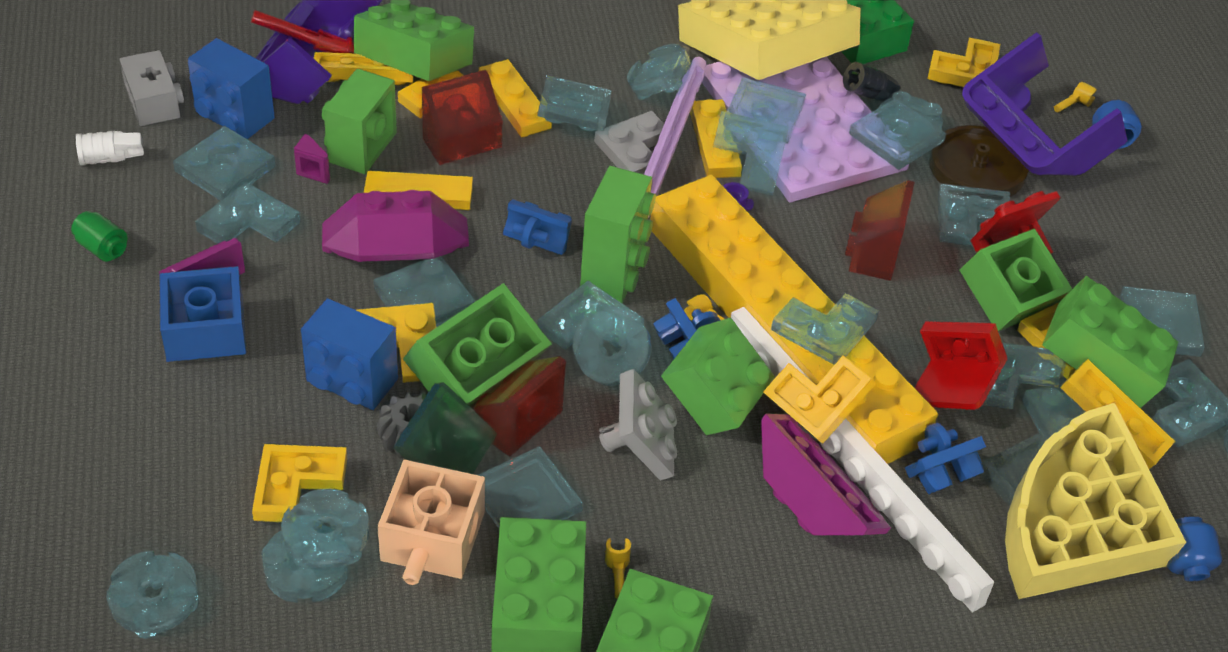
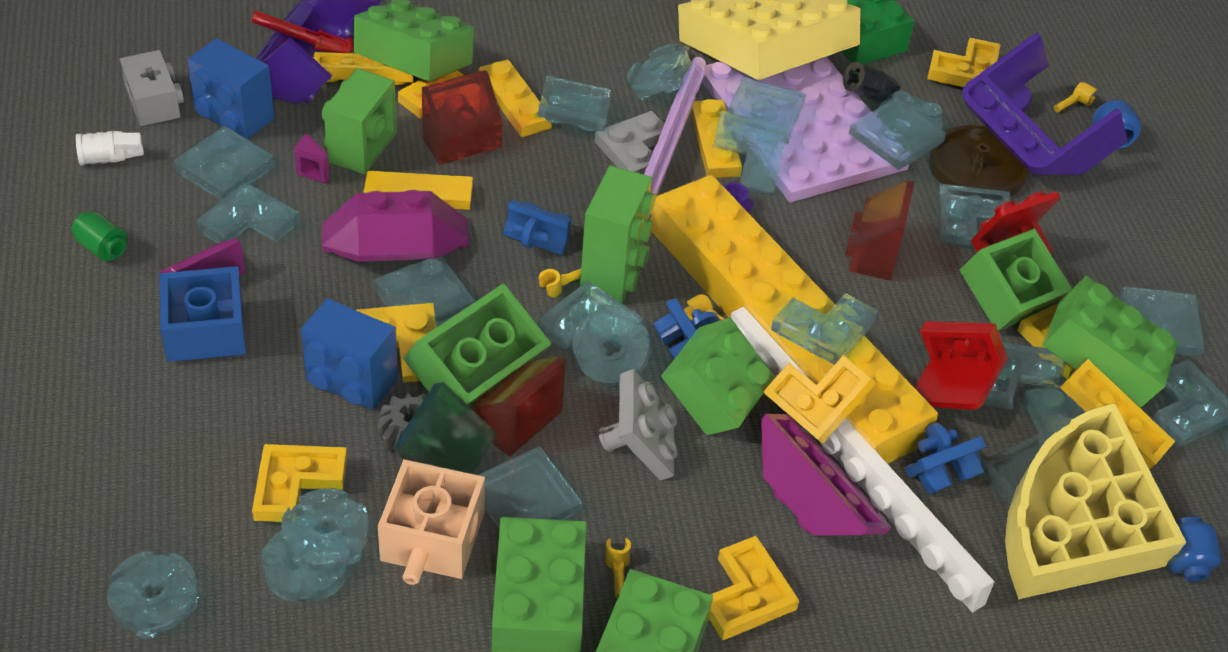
(554, 281): none -> yellow hand
(757, 593): none -> yellow plate

